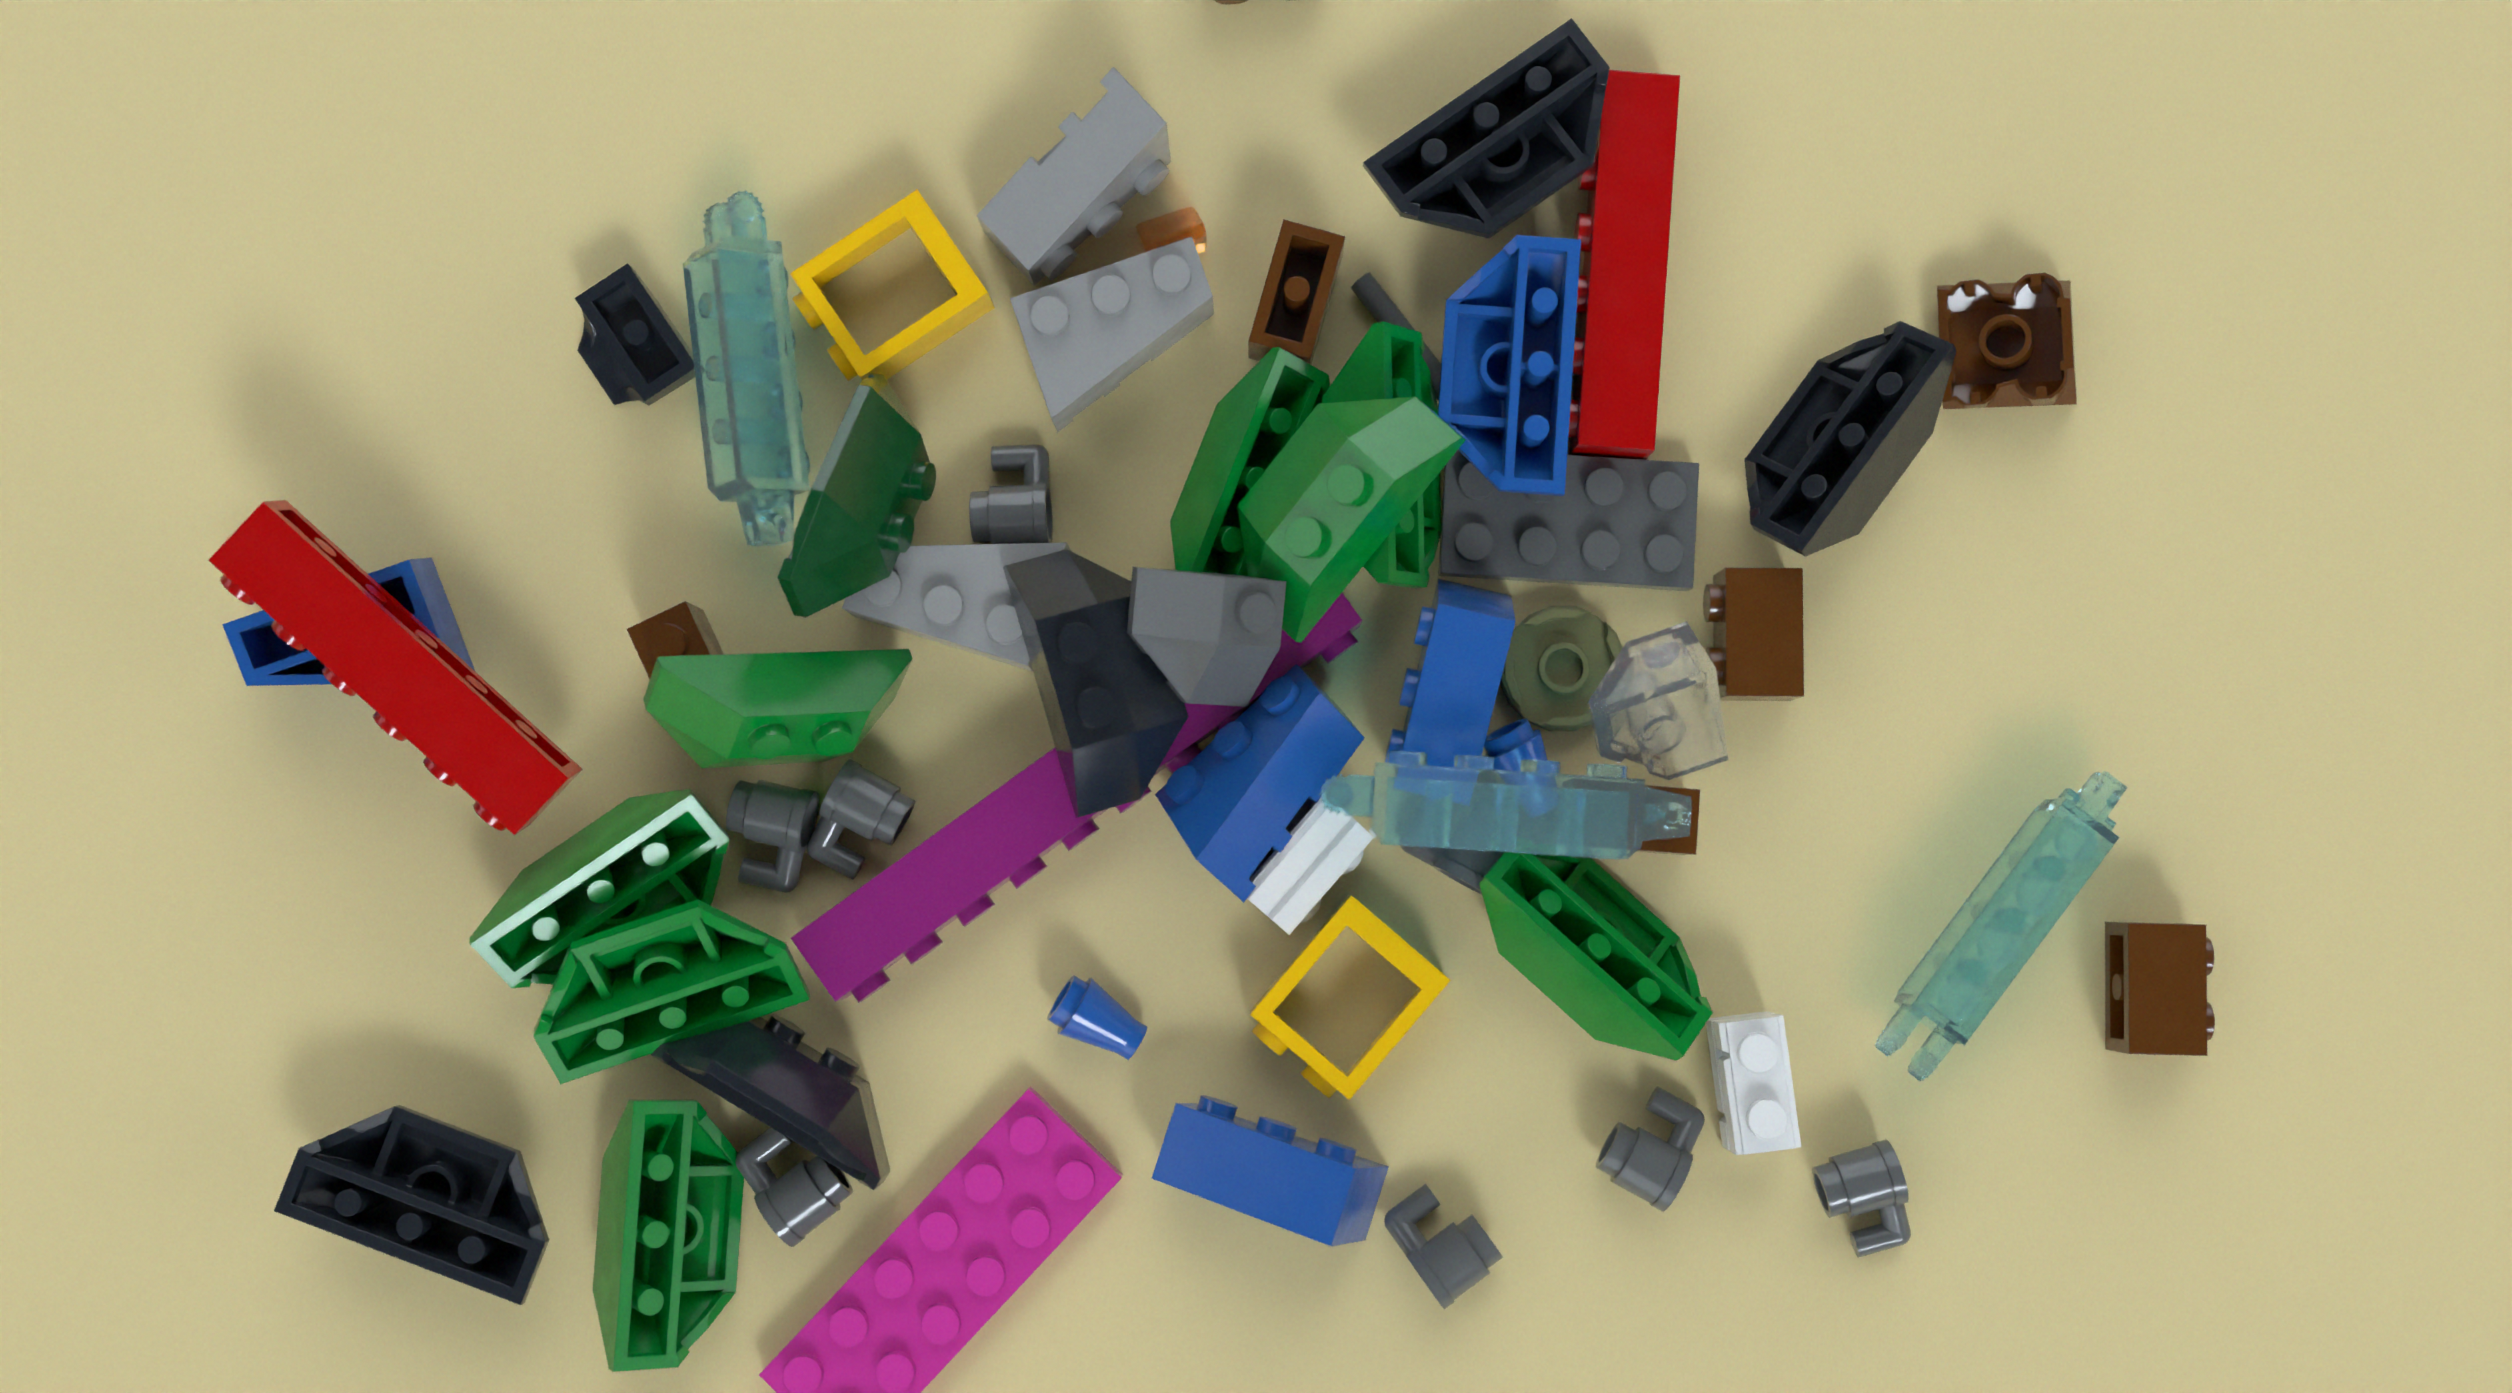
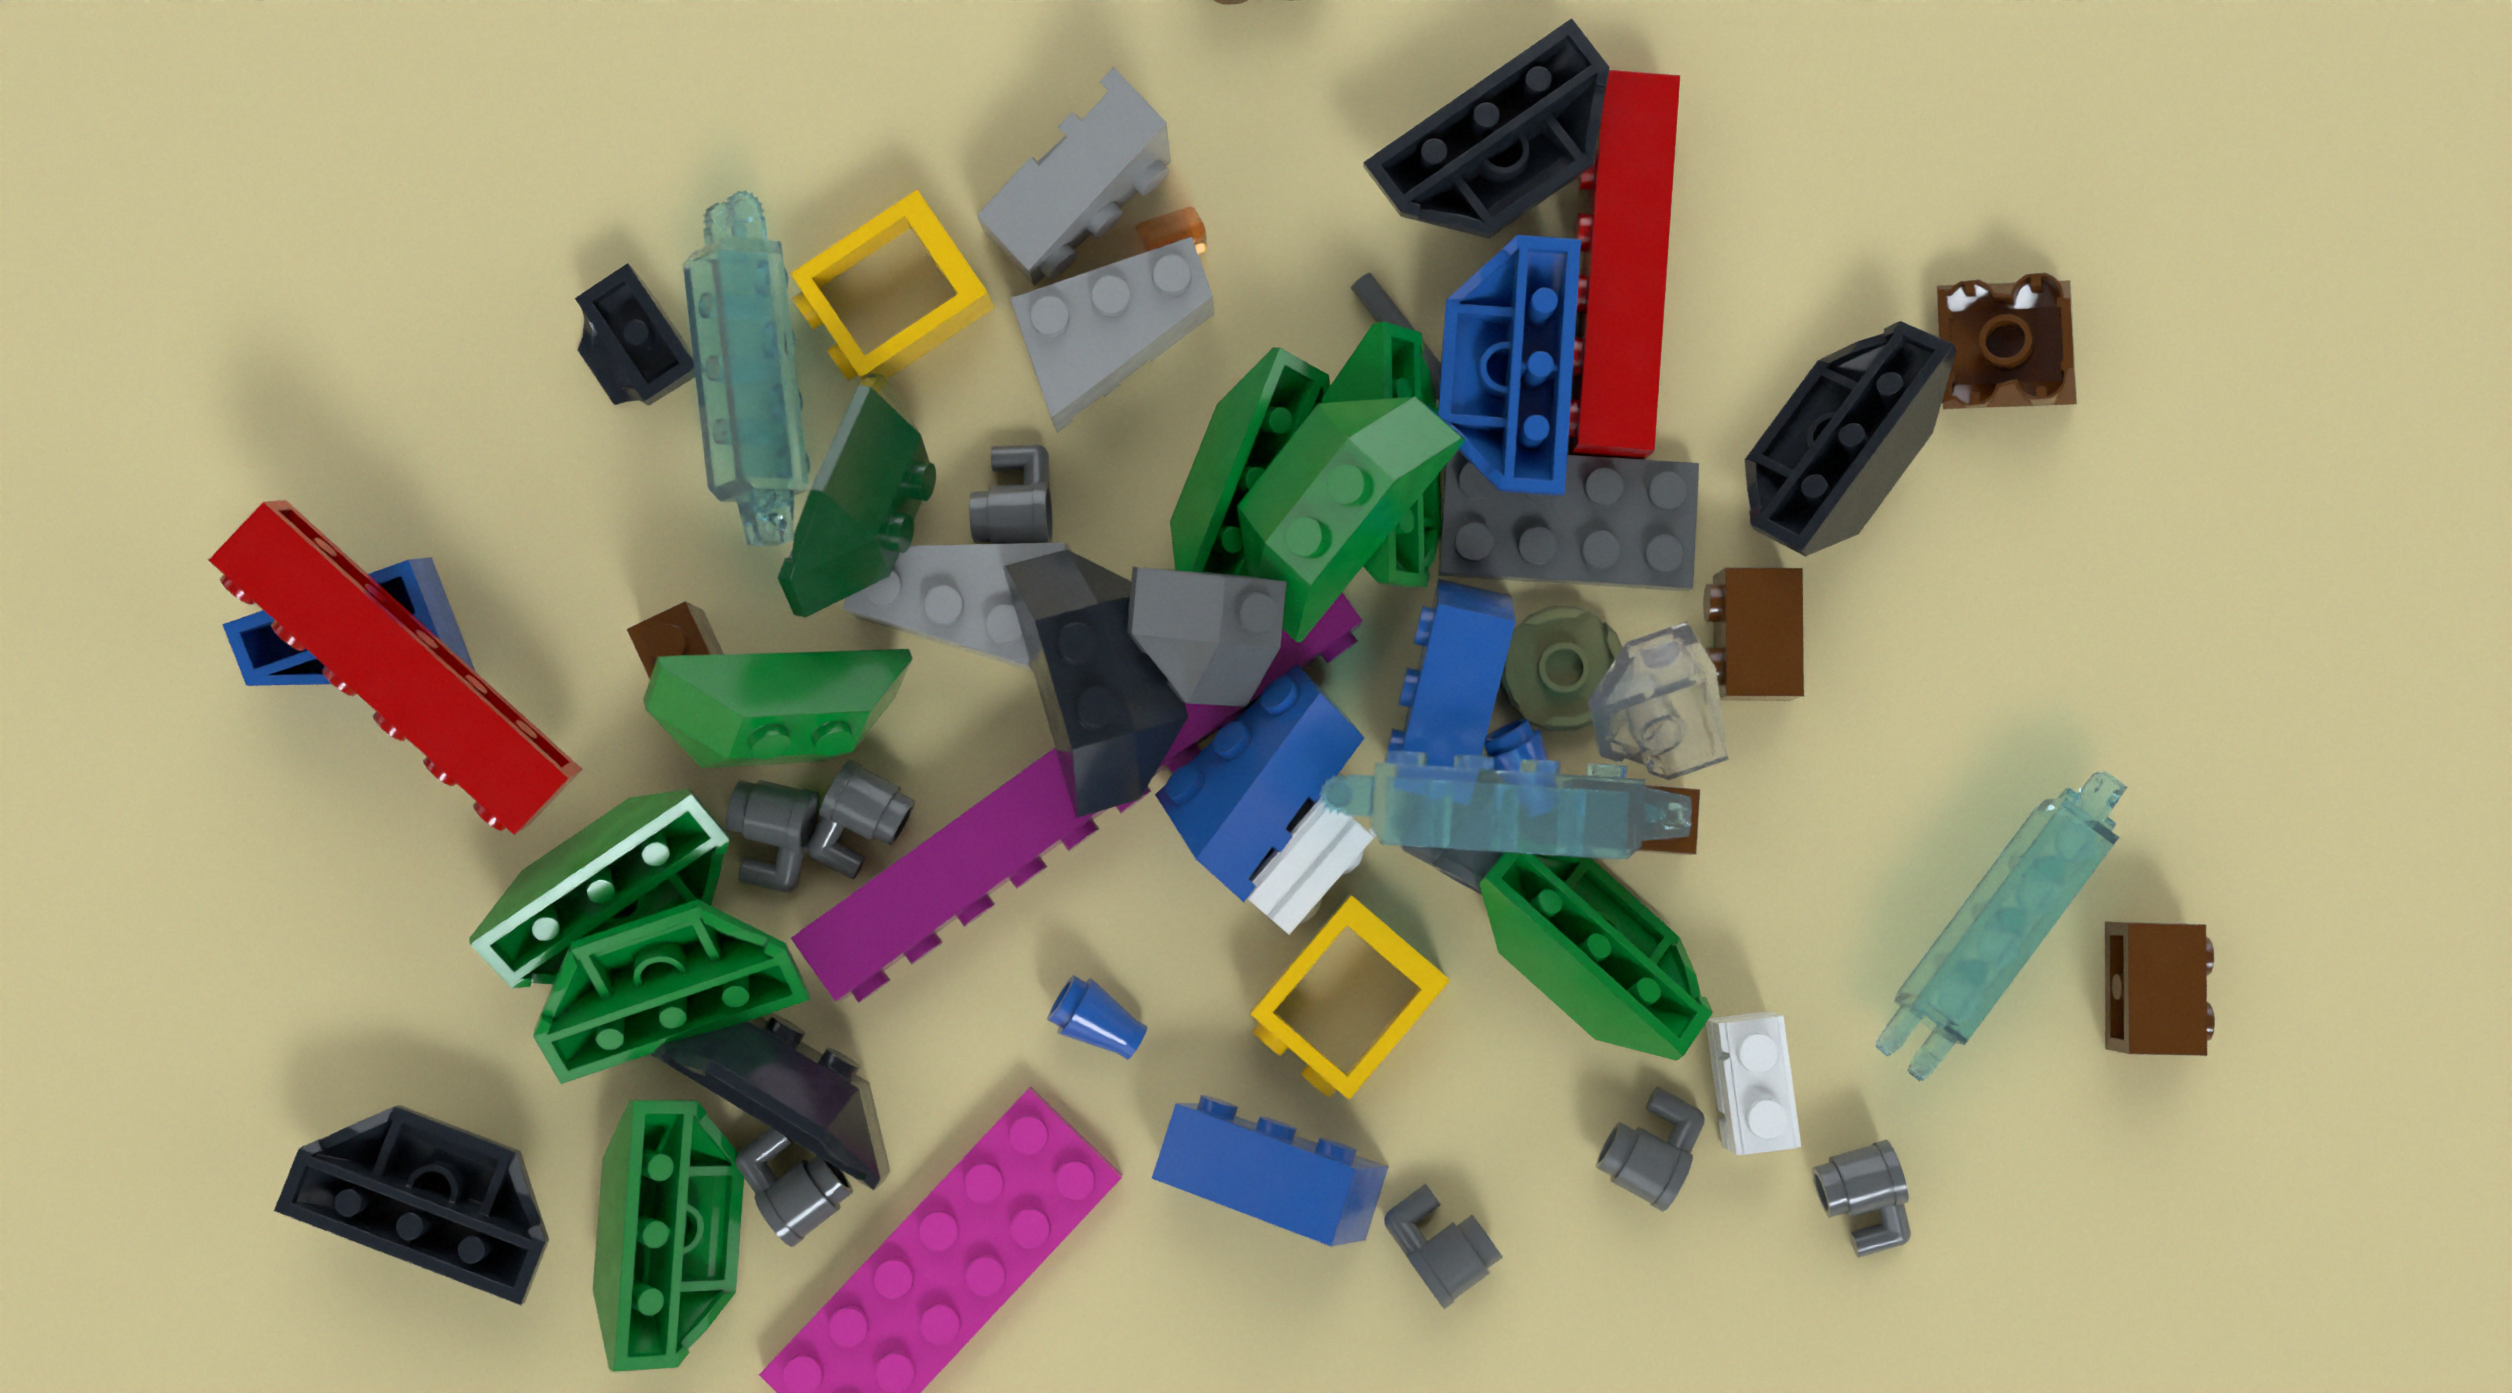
(1296, 291): reddish brown brick -> none

